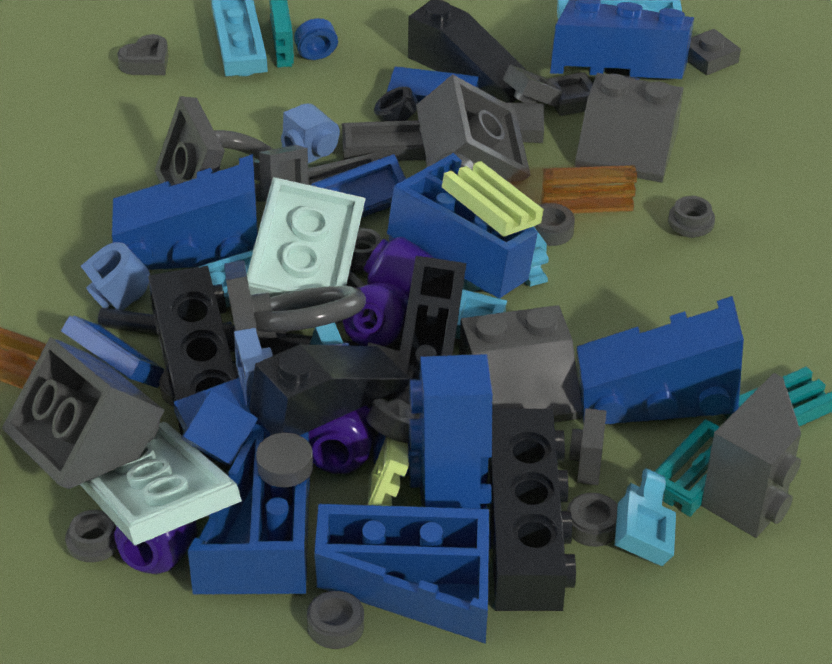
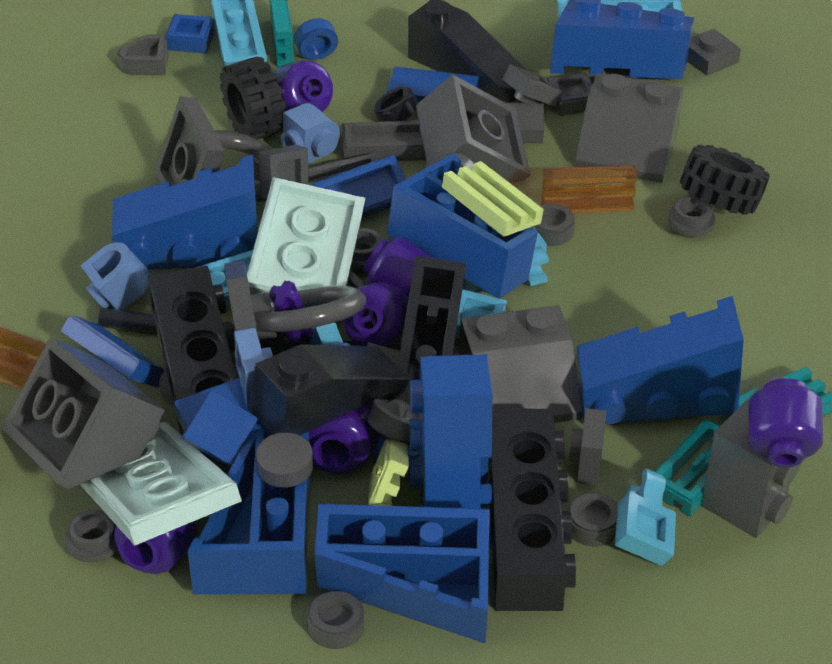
(190, 33): none -> blue tile
(252, 97): none -> black tyre
(285, 299): none -> dark purple axle
(305, 83): none -> dark purple head
(724, 179): none -> black tyre
(785, 422): none -> dark purple head

